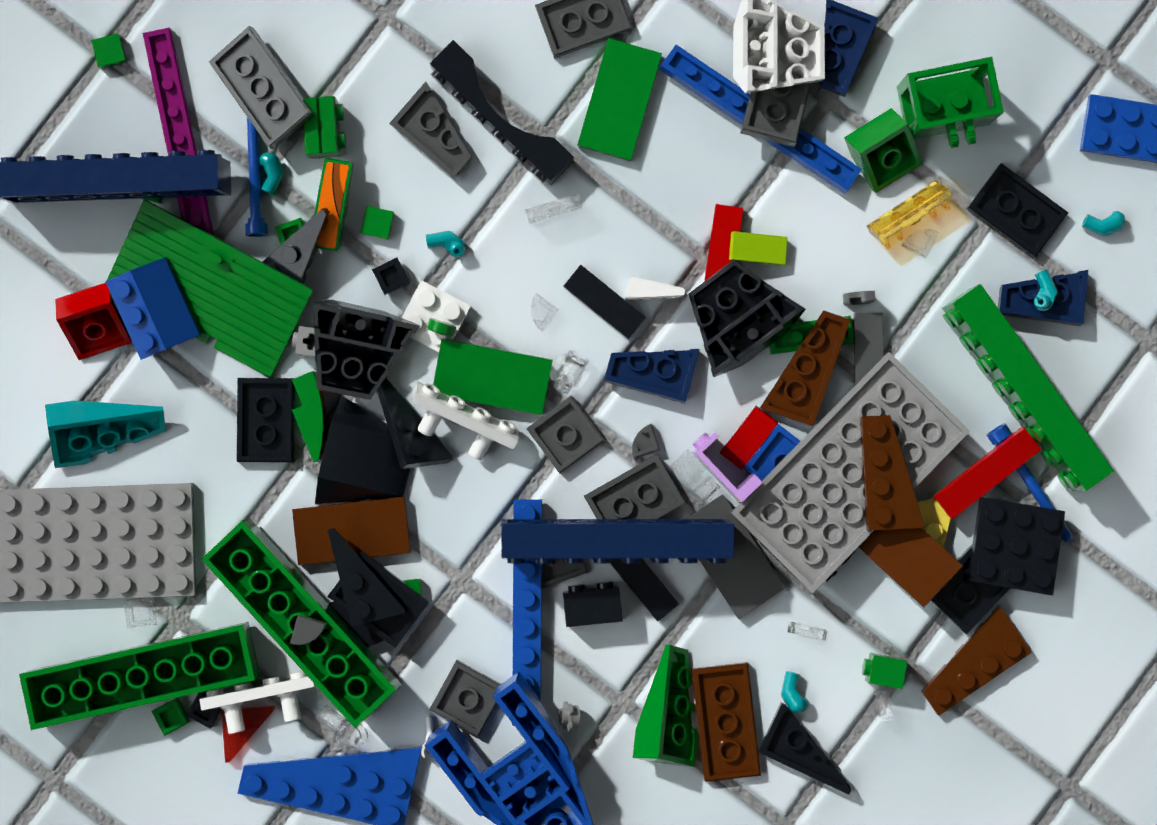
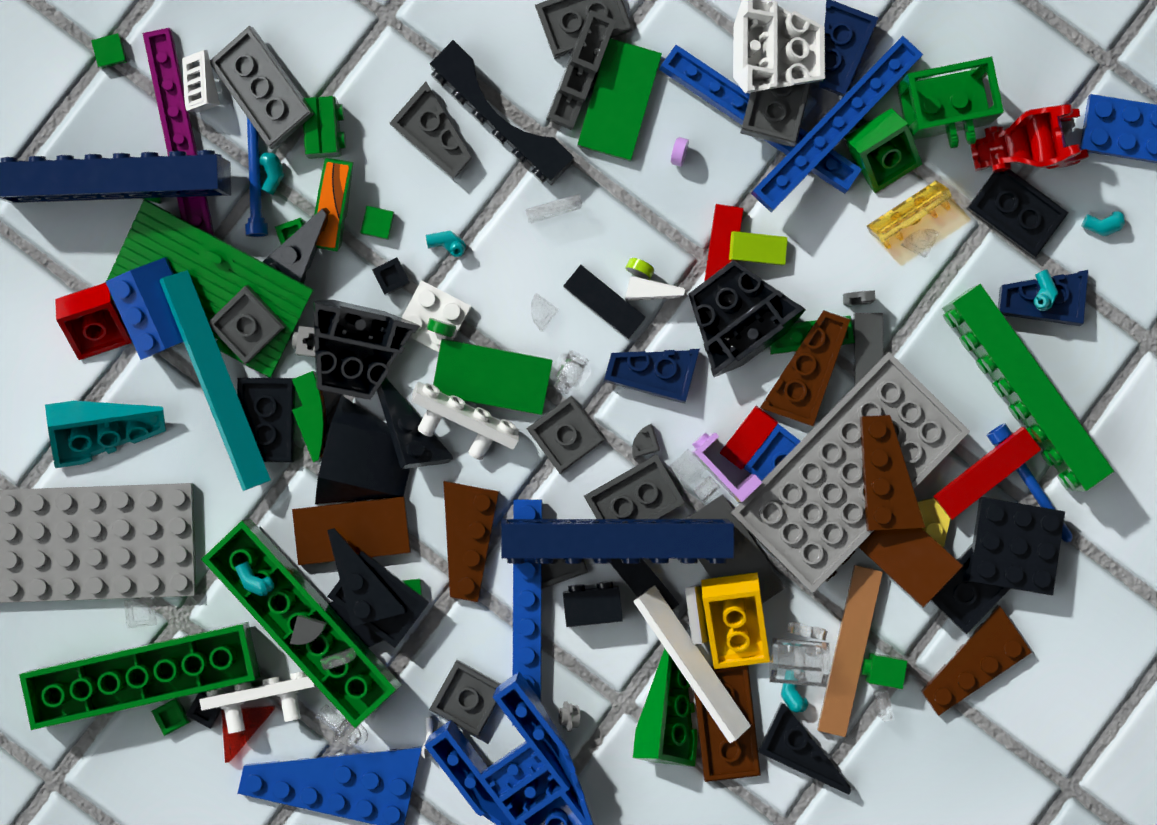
(208, 88): none -> white slope
(215, 380): none -> teal tile
(246, 324): none -> dark grey tile
(251, 582): none -> teal arm
(338, 658): none -> clear tile
(468, 533): none -> reddish brown wing
(580, 69): none -> dark grey slope
(640, 268): none -> lime tile
(679, 151): none -> lavender tile
(692, 664): none -> white tile
(696, 615): none -> light grey tile
(735, 620): none -> yellow slope
(799, 662): none -> clear brick
(836, 124): none -> blue plate
(849, 651): none -> medium nougat tile
(1032, 139): none -> red animal

